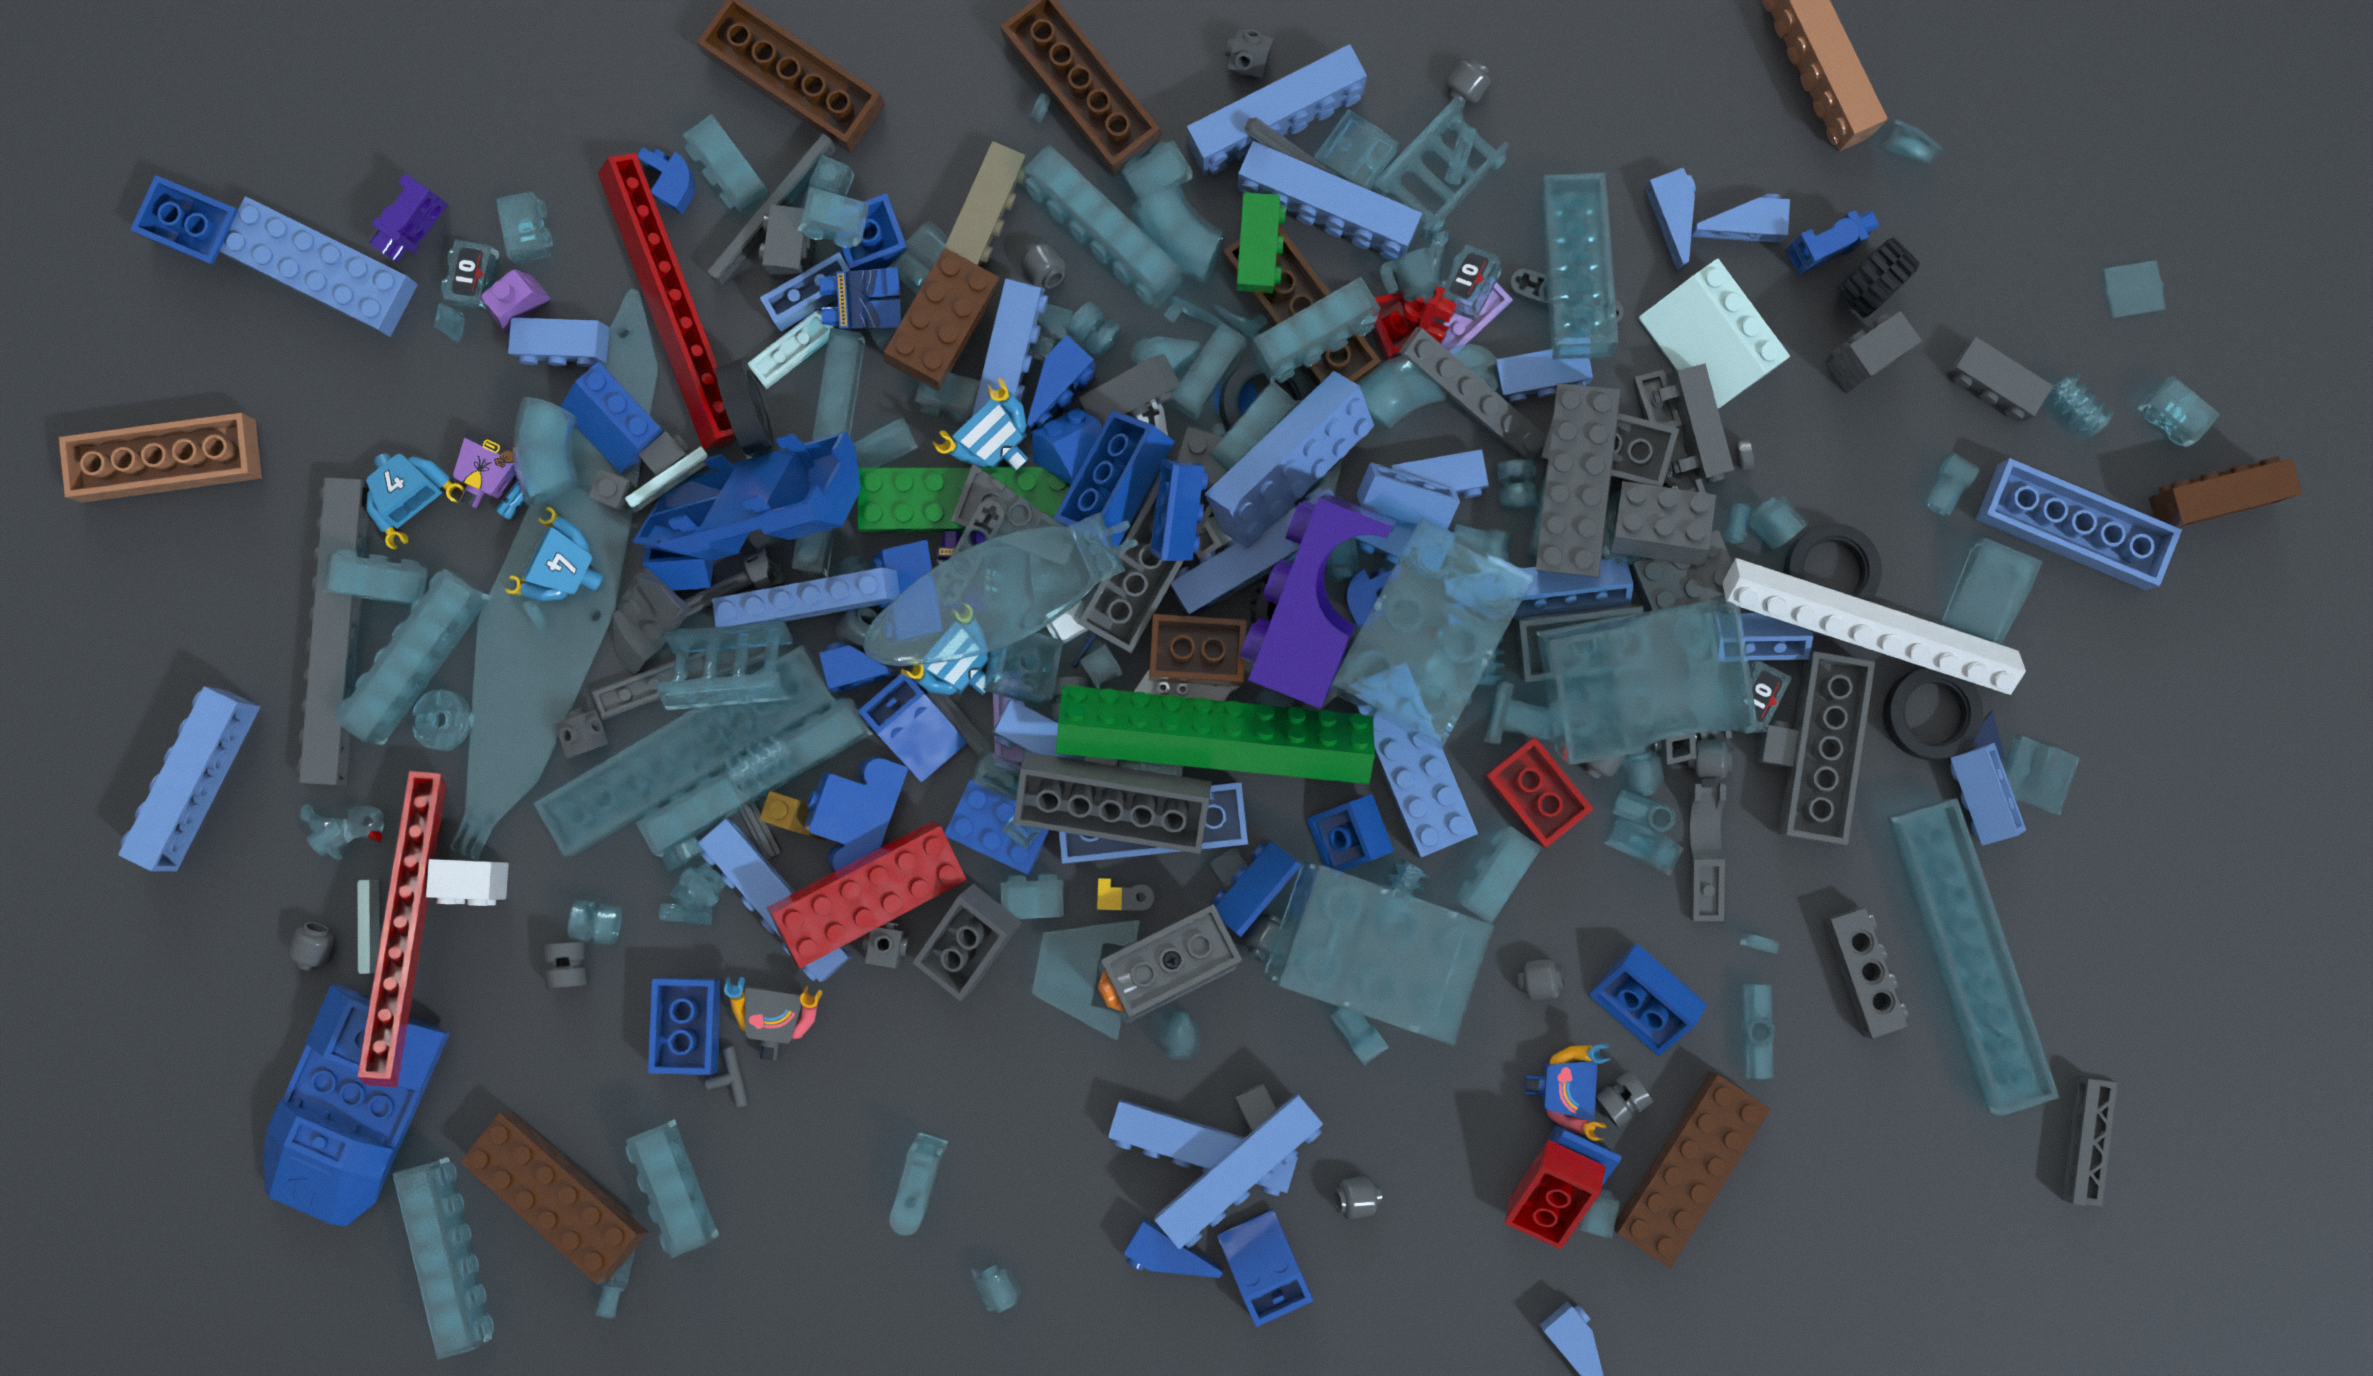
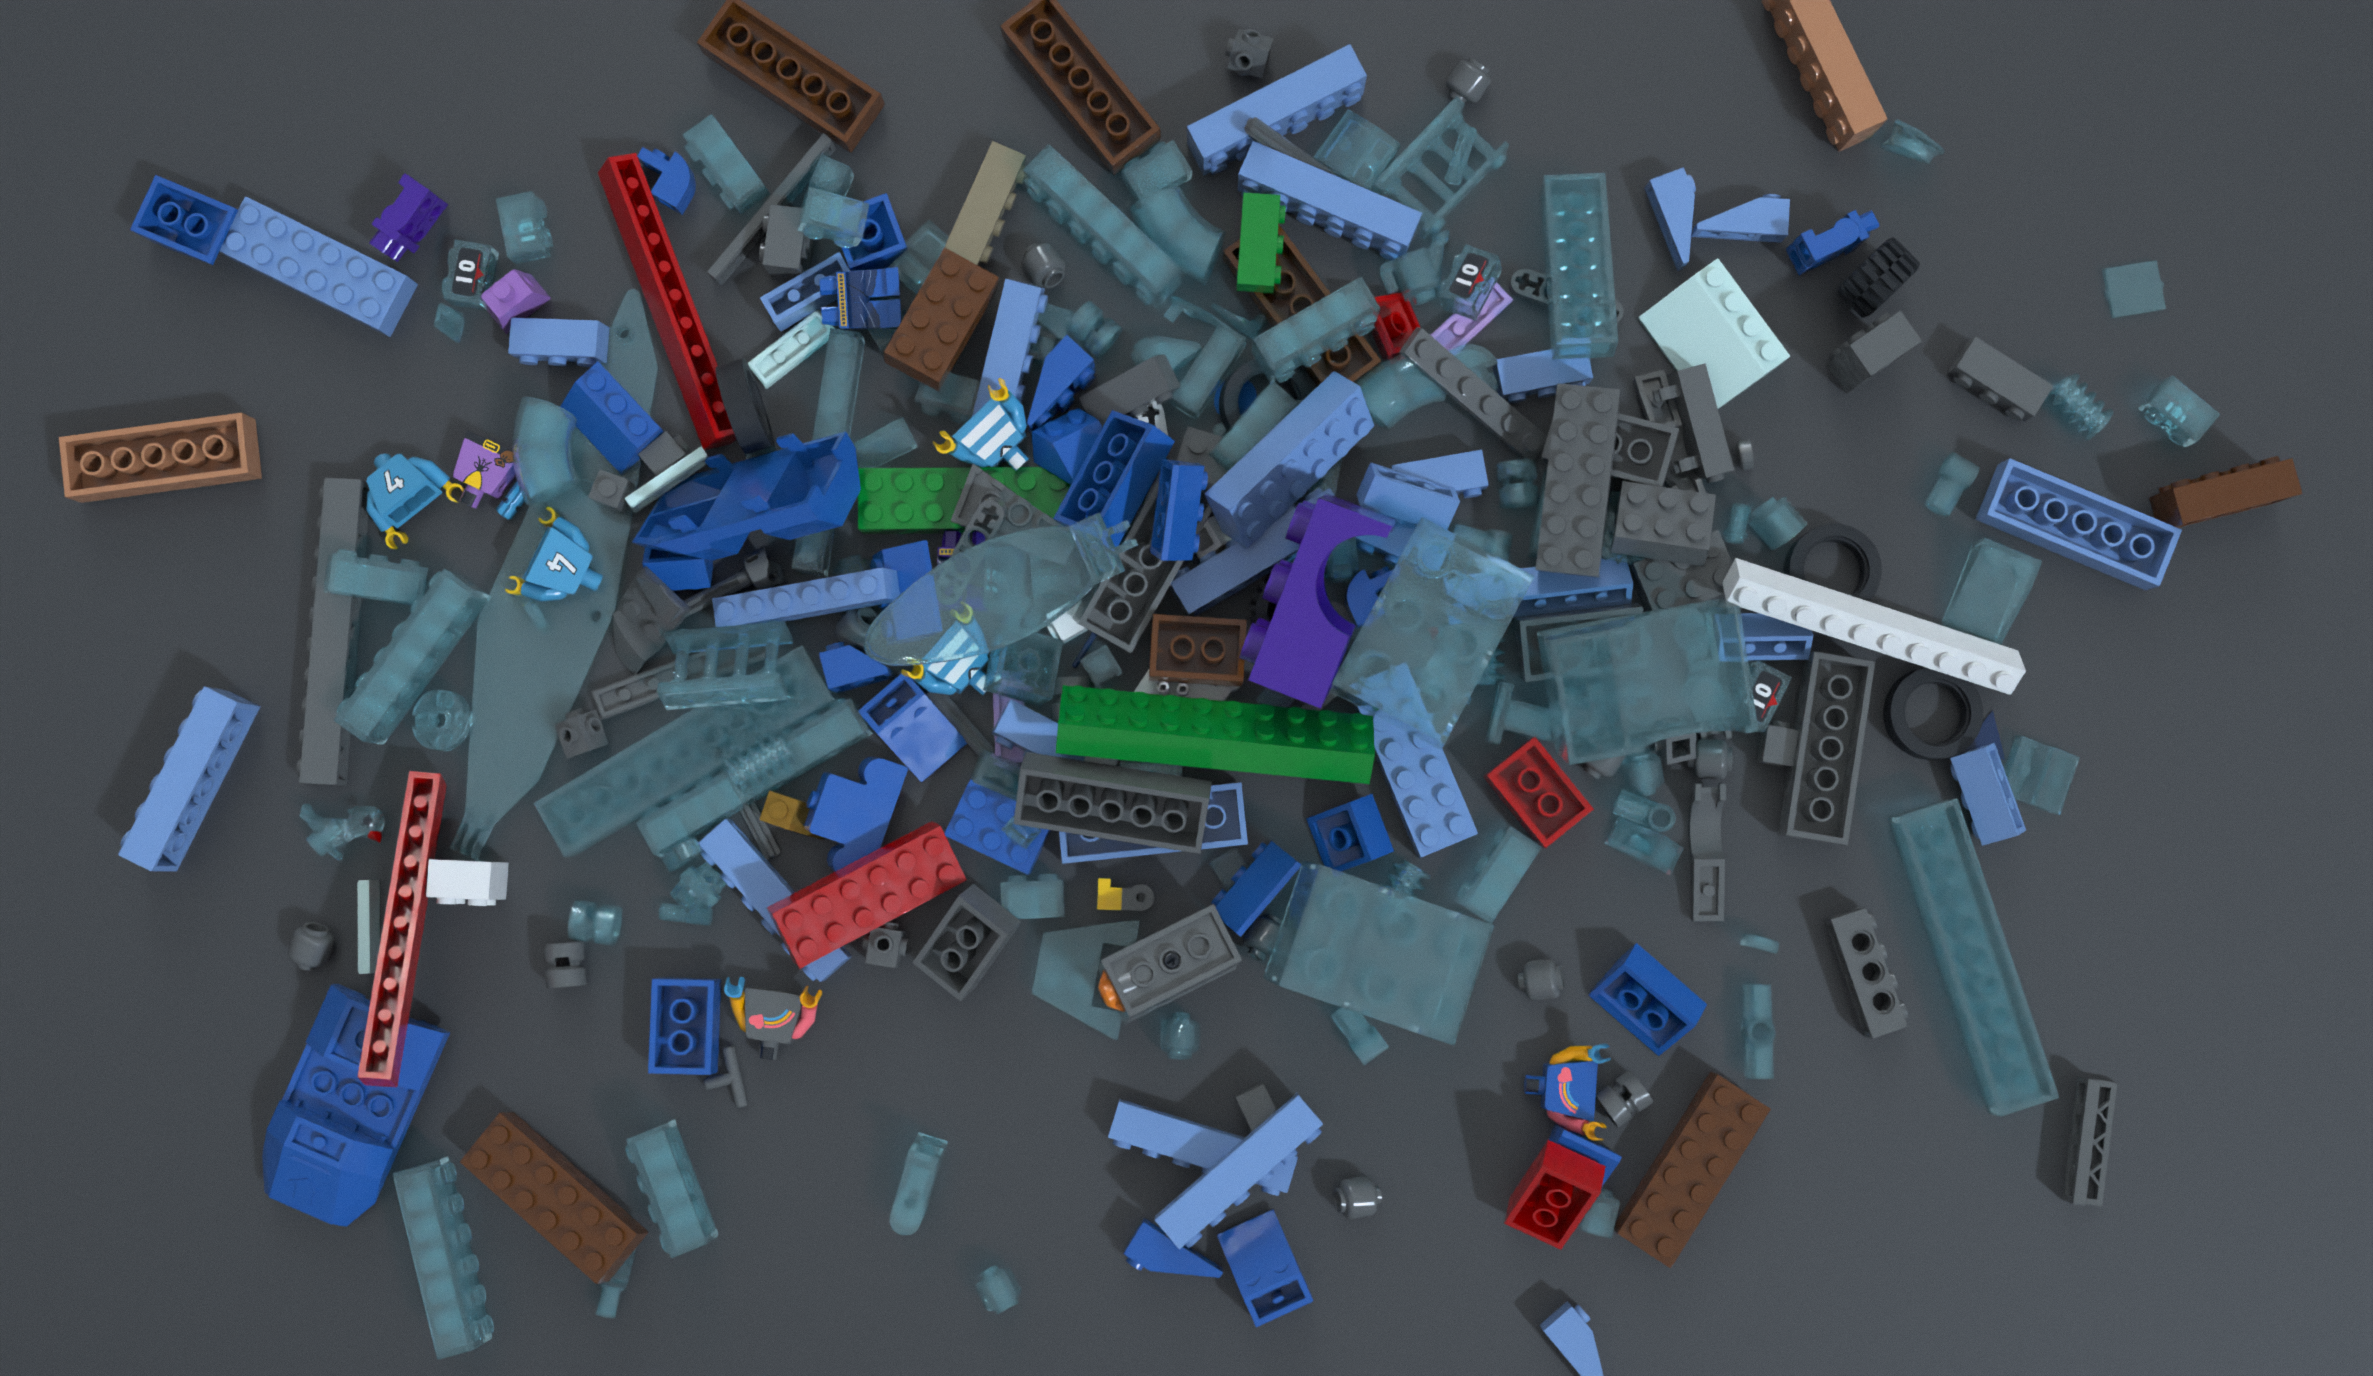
(1040, 108): clear light blue tile -> none
(1436, 307): red hips -> none

